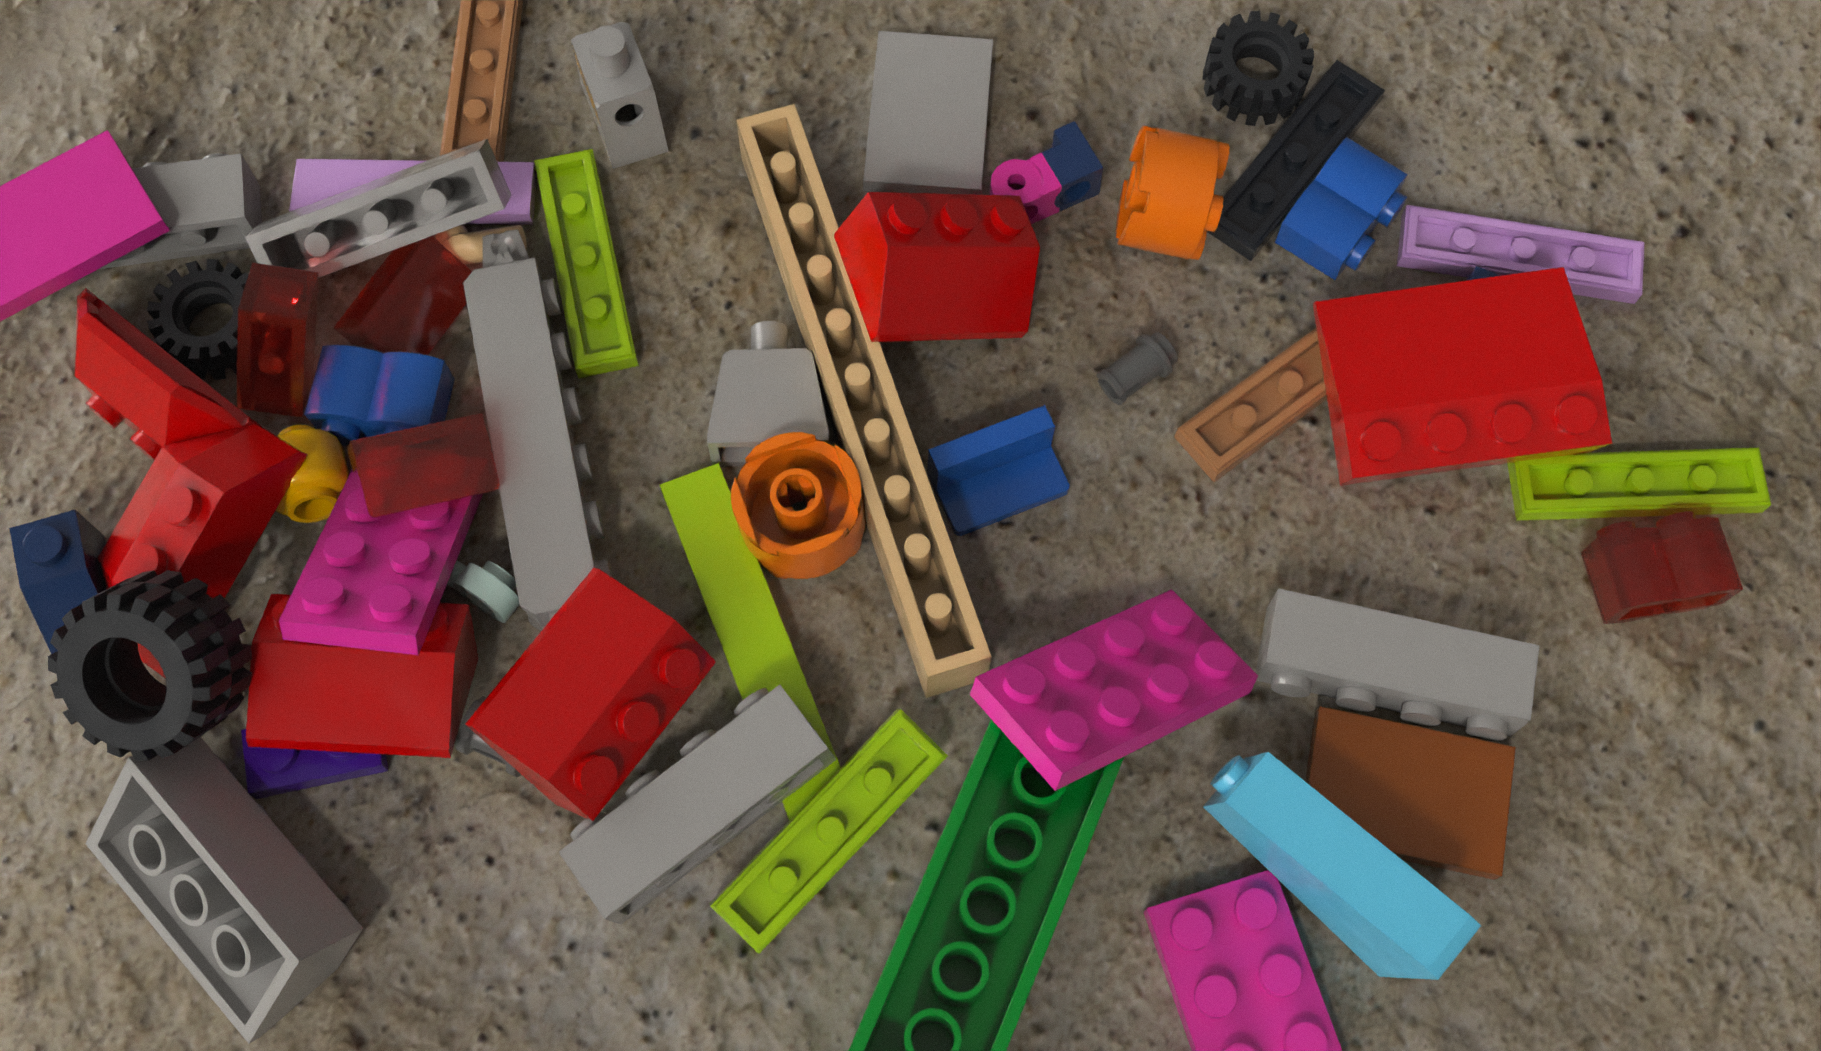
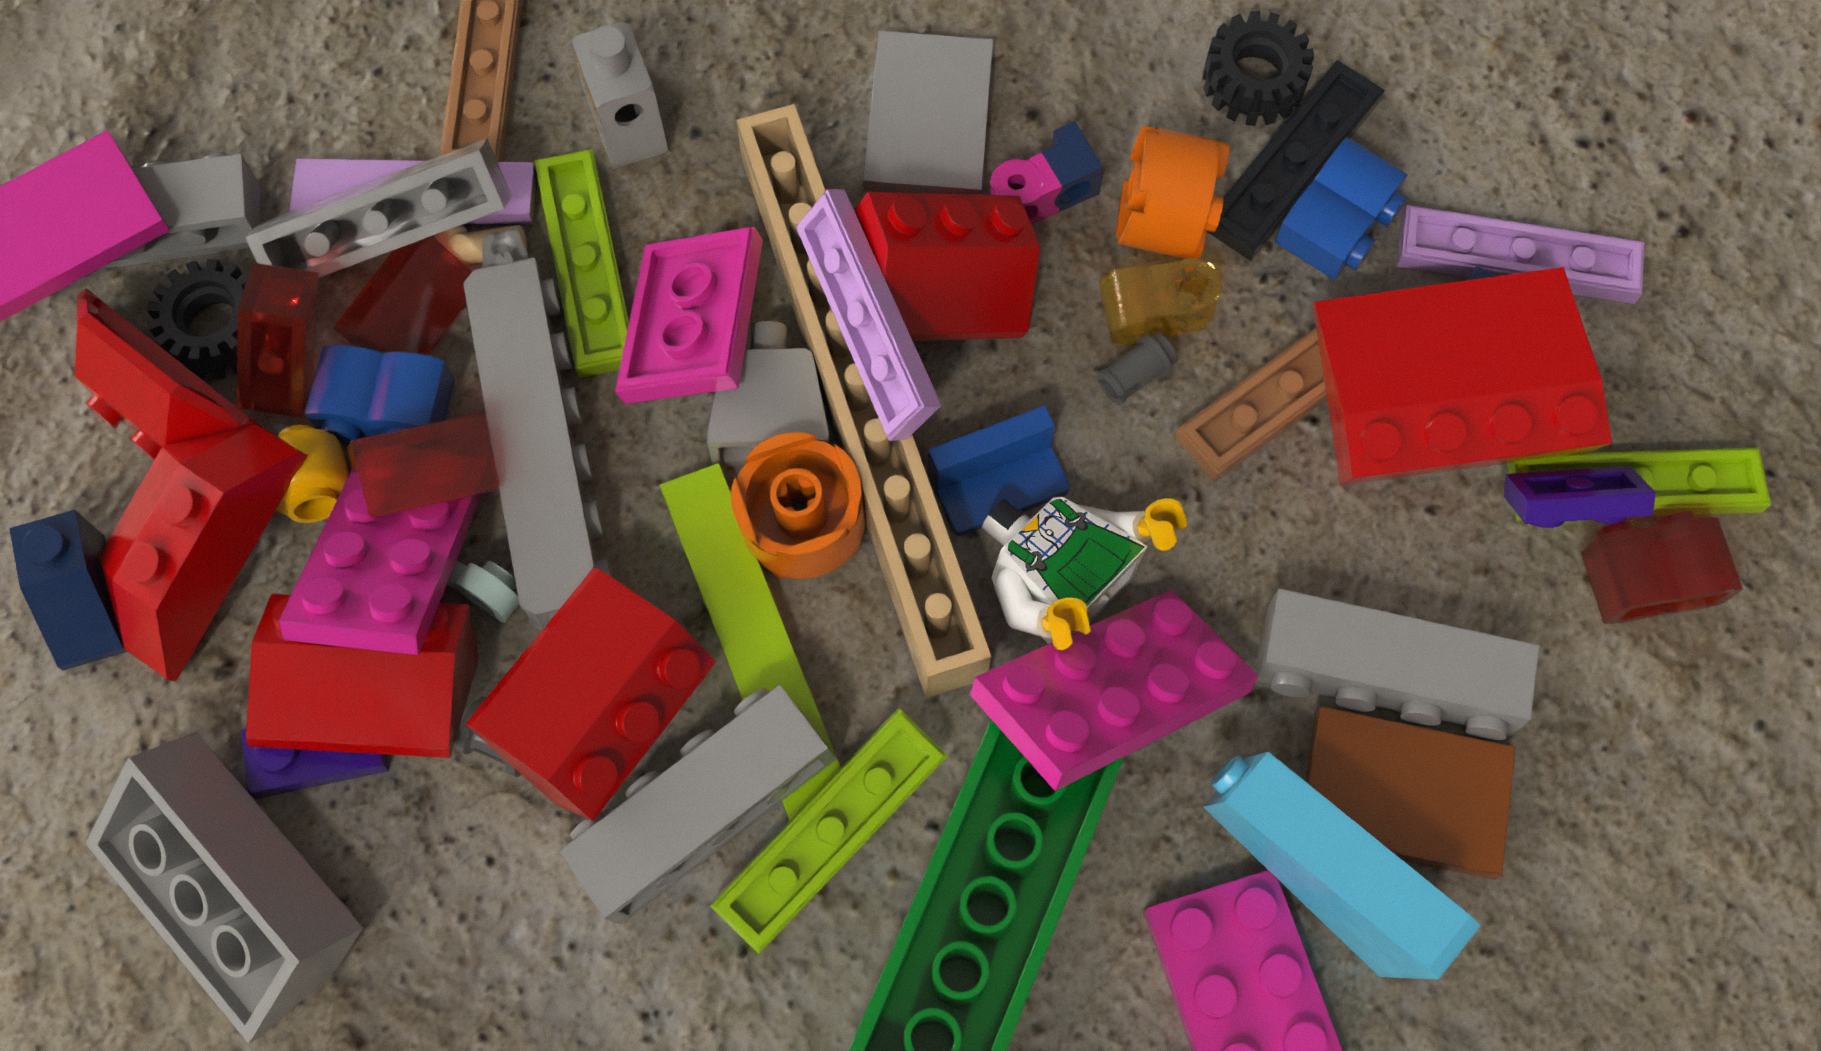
(114, 691): black tyre -> none
(690, 316): none -> dark pink tile
(867, 315): none -> lavender tile
(1071, 561): none -> torso
(1159, 300): none -> clear yellow piece
(1579, 494): none -> dark purple plate

